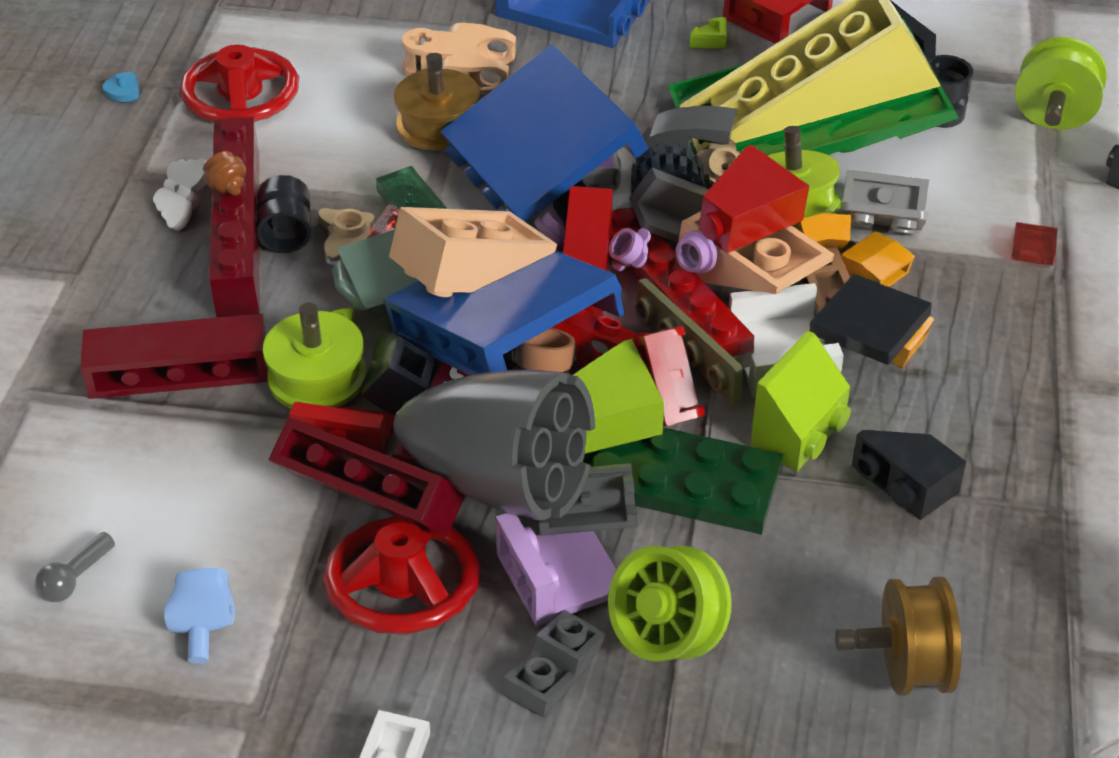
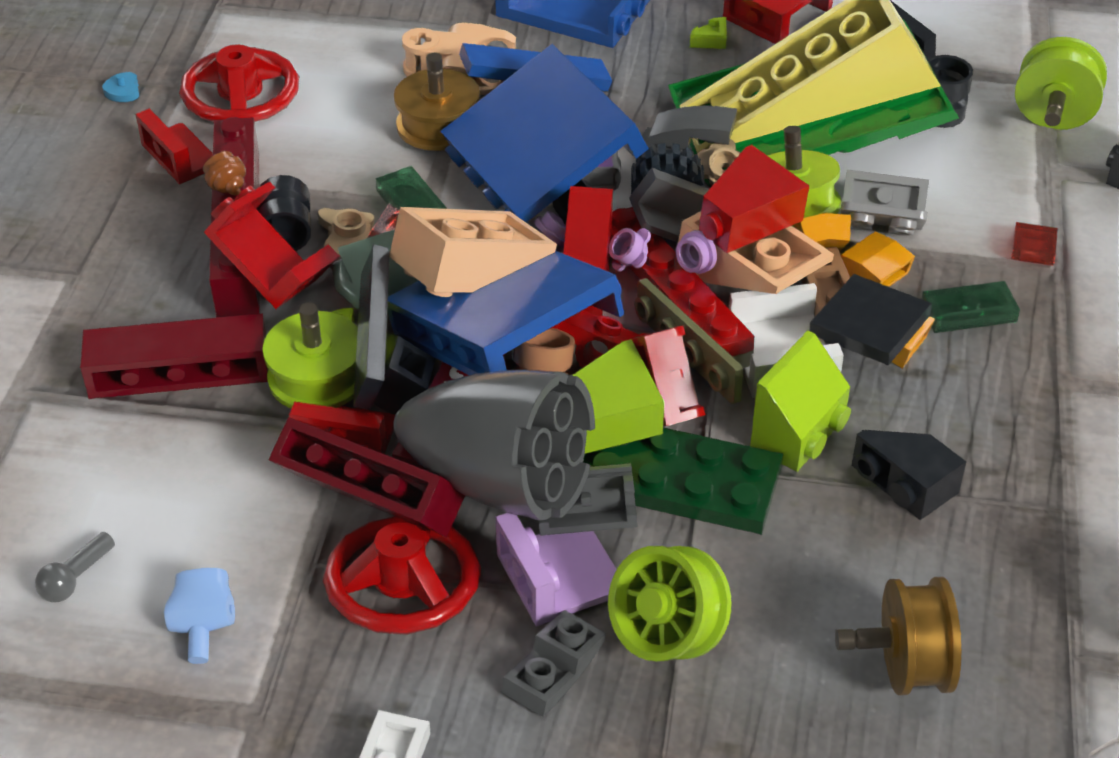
(172, 146): none -> red panel
(181, 192): white animal -> none
(261, 251): none -> red panel
(372, 328): none -> tile
(501, 63): none -> blue tile
(972, 306): none -> clear green plate

